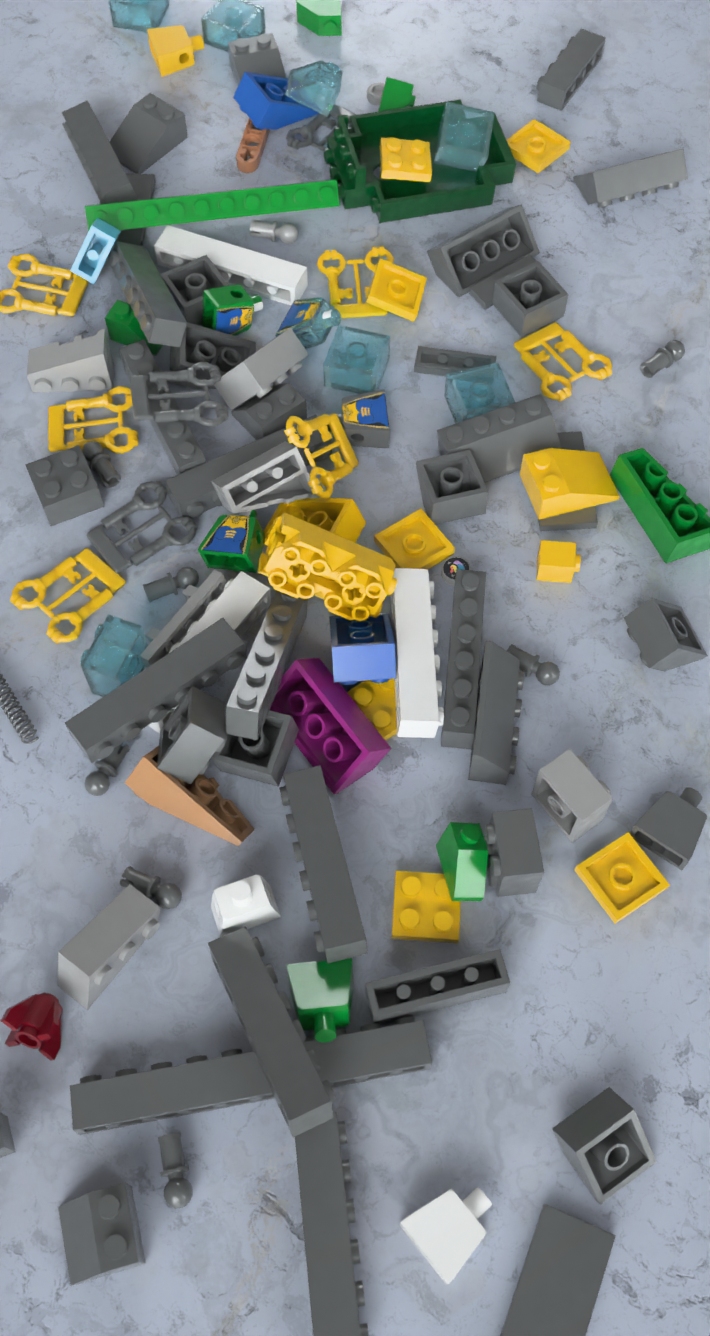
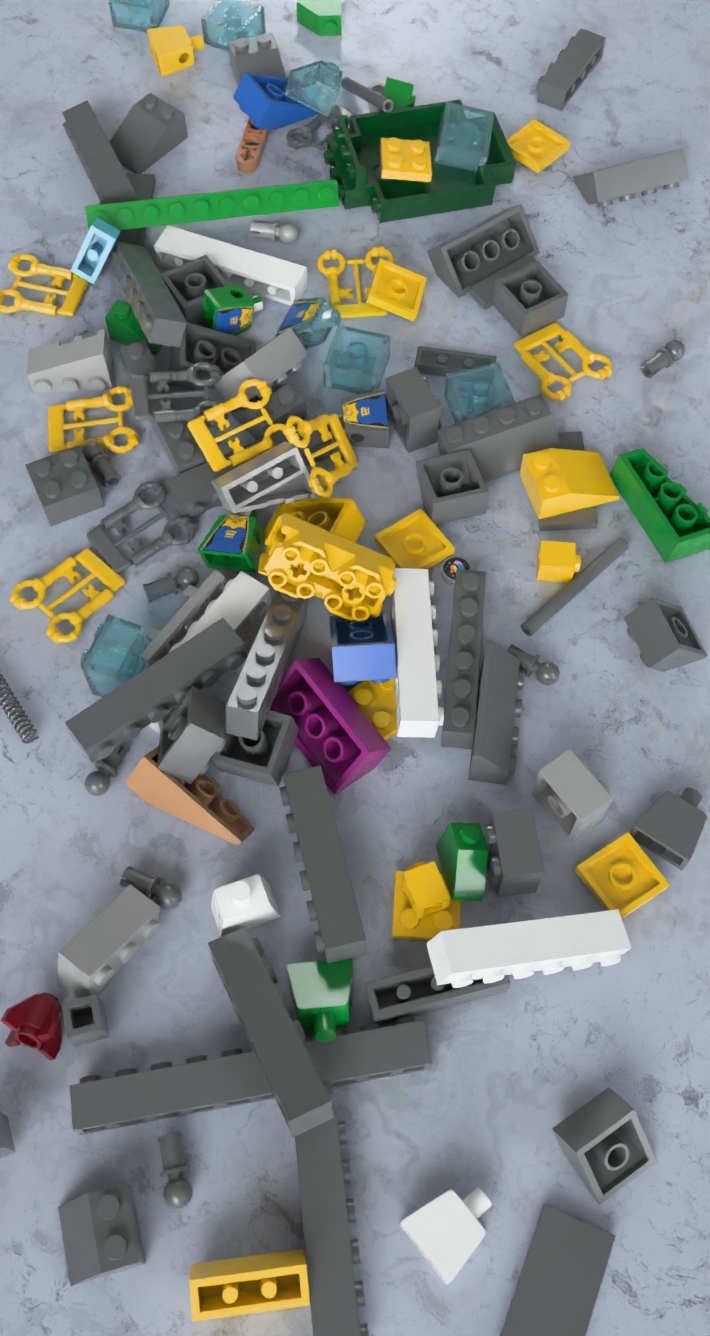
(85, 1020): none -> dark grey brick
(209, 444): none -> yellow piece
(248, 1284): none -> yellow brick
(367, 94): none -> dark grey piece
(413, 409): none -> dark grey brick
(425, 888): none -> yellow brick
(527, 947): none -> white brick
(574, 587): none -> dark grey piece

